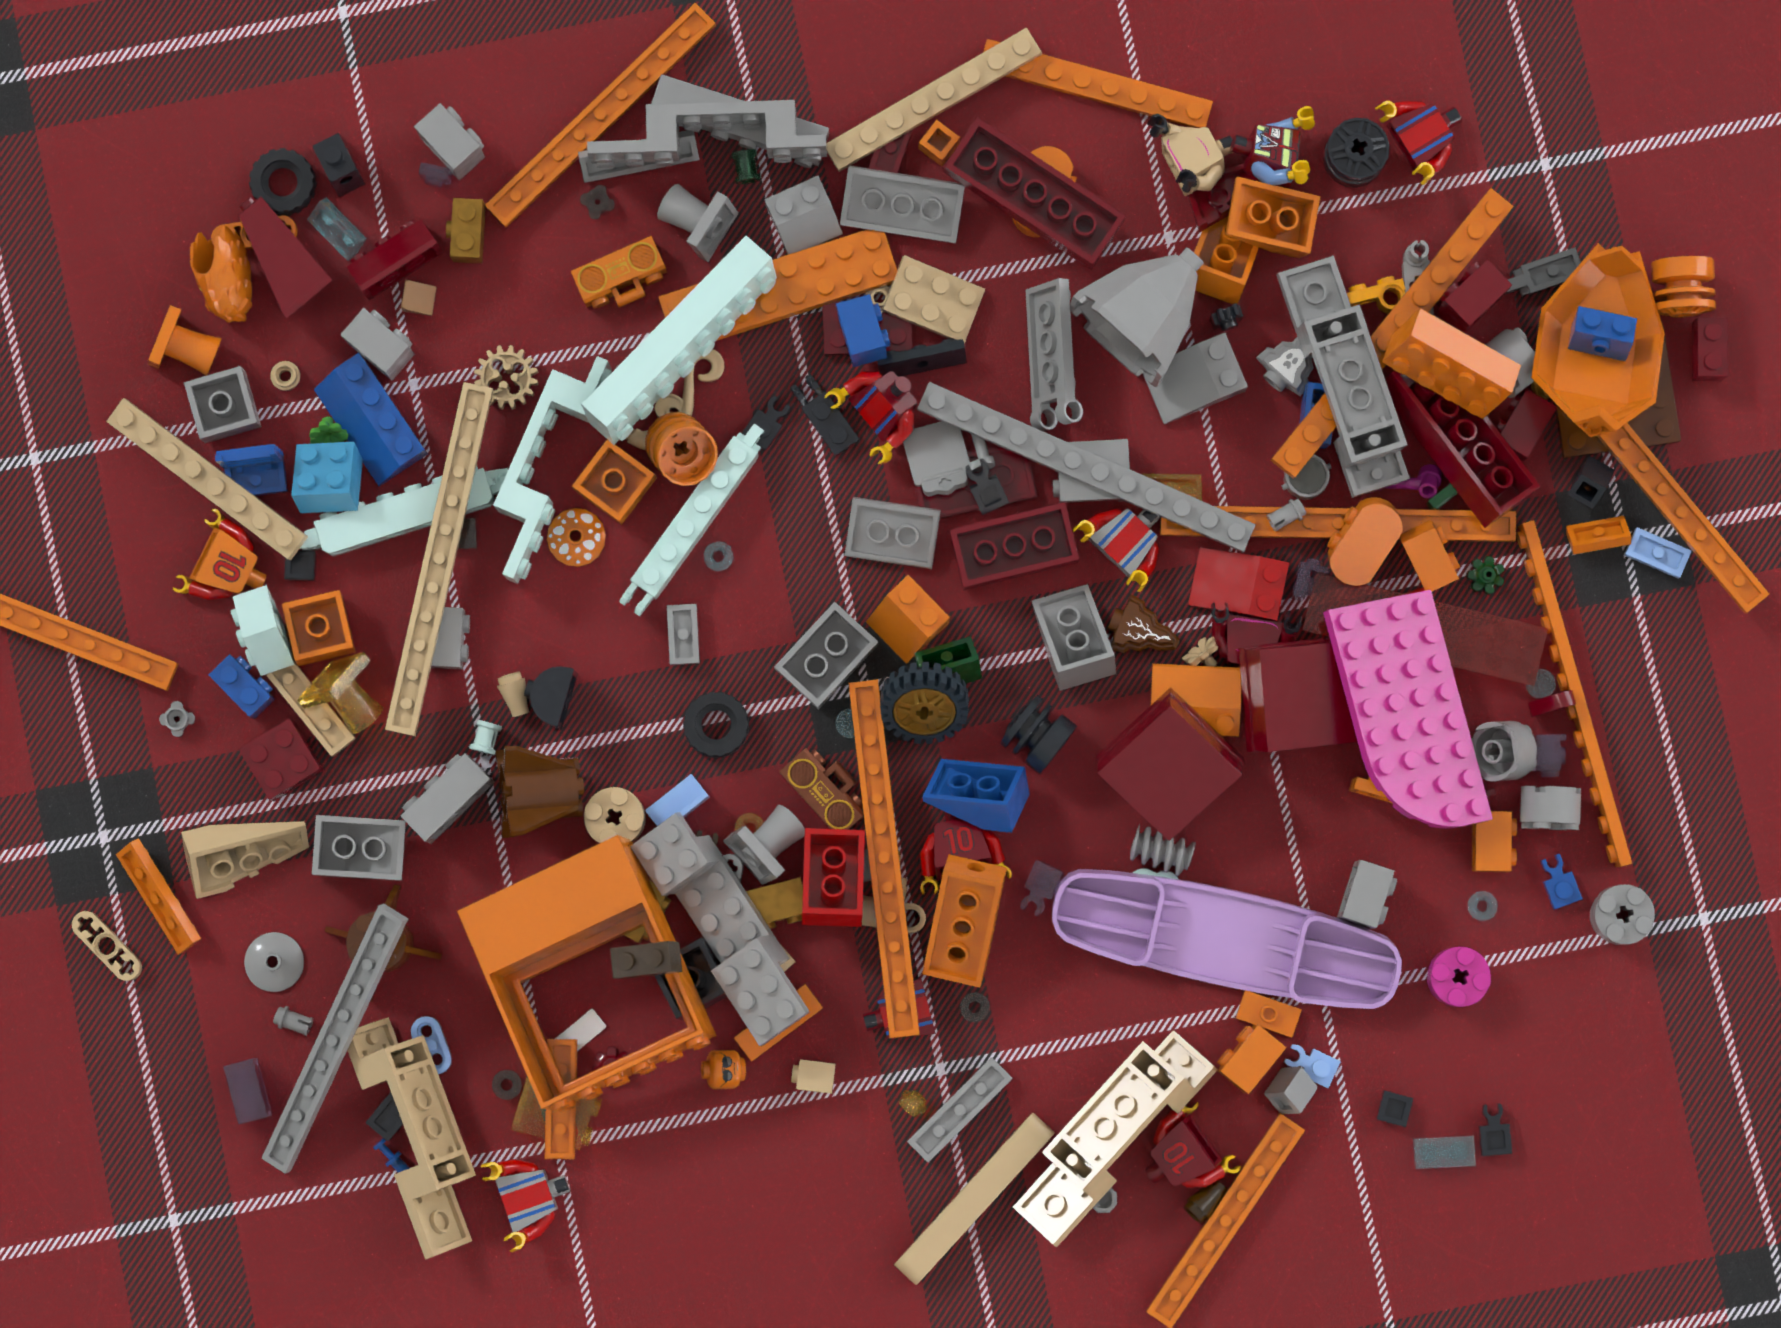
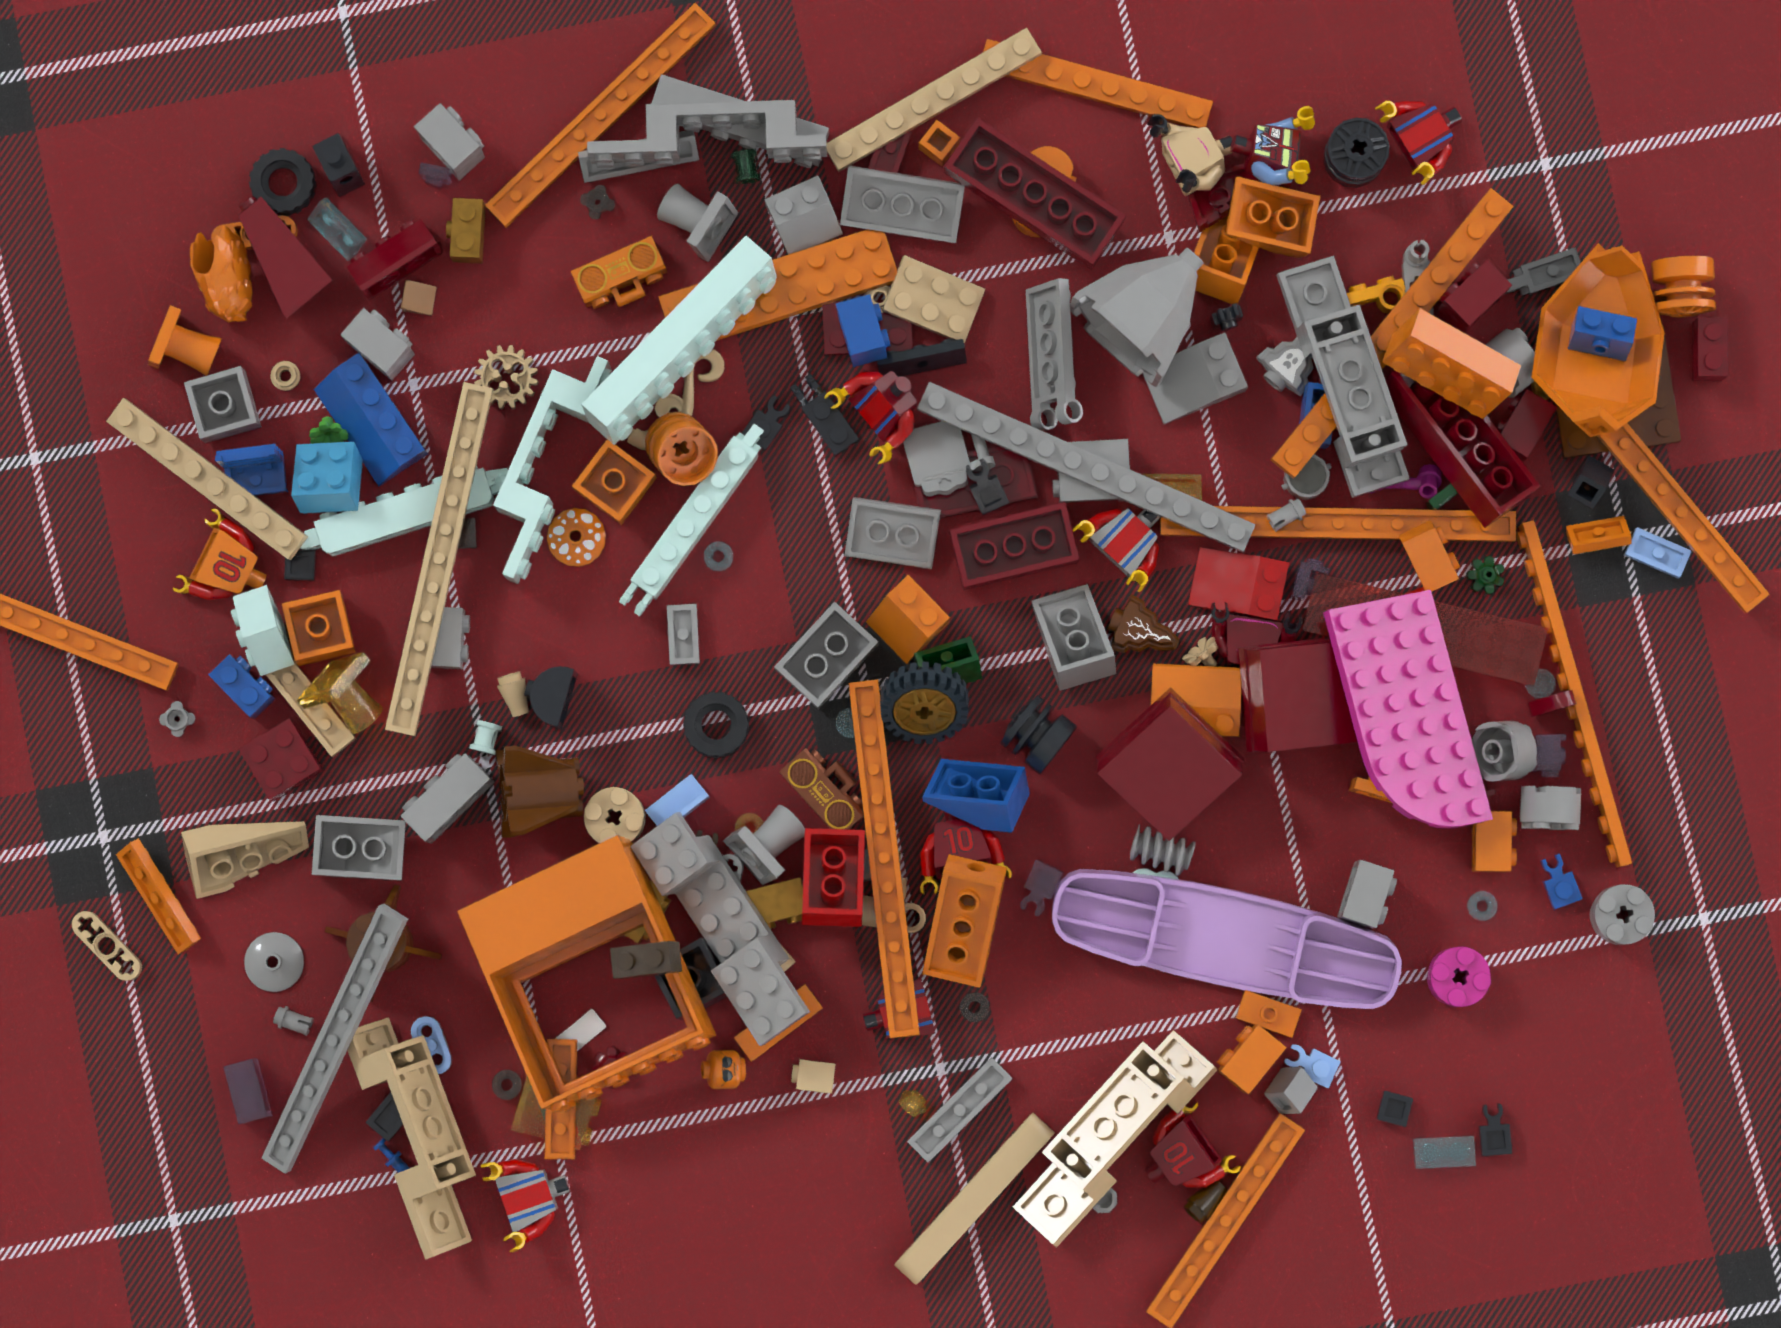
(1364, 540): orange brick -> none

